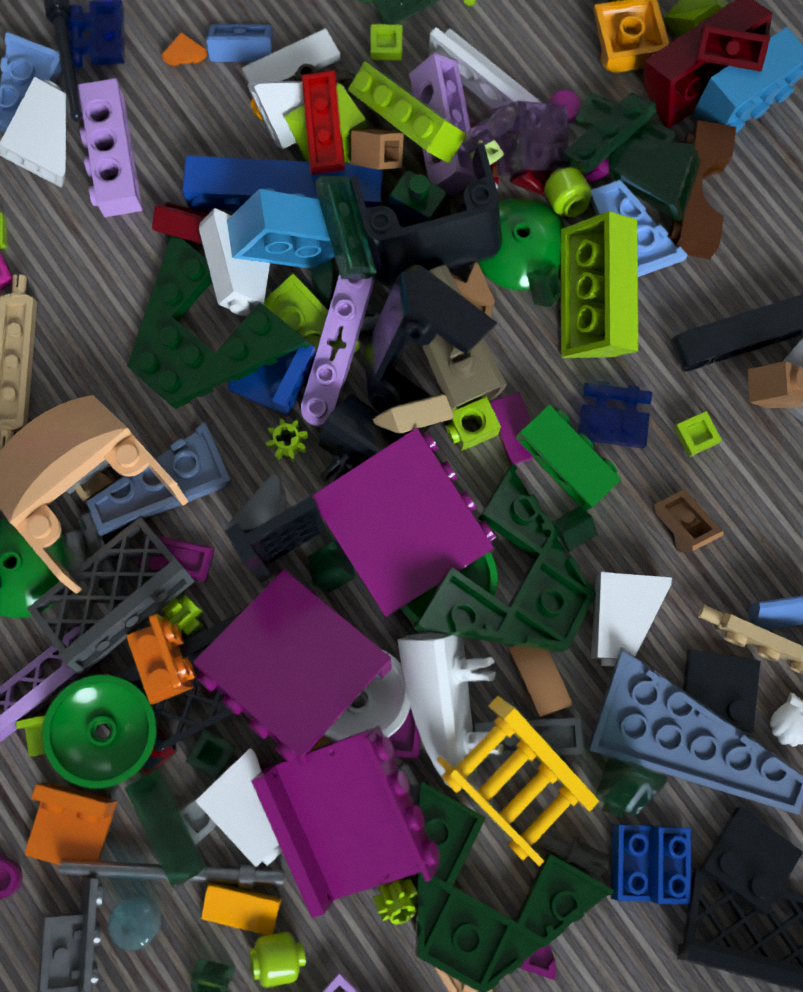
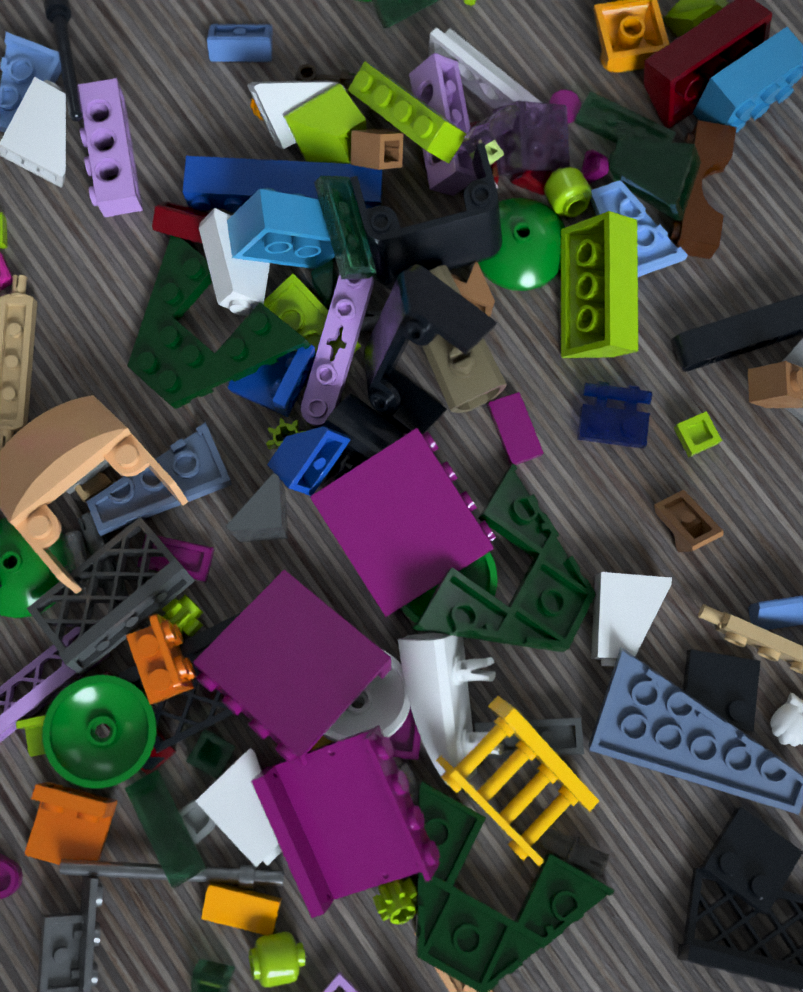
(106, 33): clear blue plate -> none
(144, 914): clear light blue head -> none
(183, 51): orange tile -> none
(276, 536): black fence -> none
(283, 64): white tile -> none
(307, 458): none -> blue slope
(323, 122): red tile -> none
(330, 567): clear green slope -> none
(386, 42): lime plate -> none
(415, 414): tan slope -> none
(418, 200): dark green torso -> none
(483, 414): lime brick -> none
(540, 680): medium nougat slope -> none
(541, 963): magenta tile -> none
(545, 286): clear green slope -> none
(568, 457): green brick -> none
(575, 528): clear green slope -> none
(609, 132): clear green plate -> none
(627, 787): clear green slope -> none
(651, 863): blue slope -> none
(732, 48): dark red slope -> none

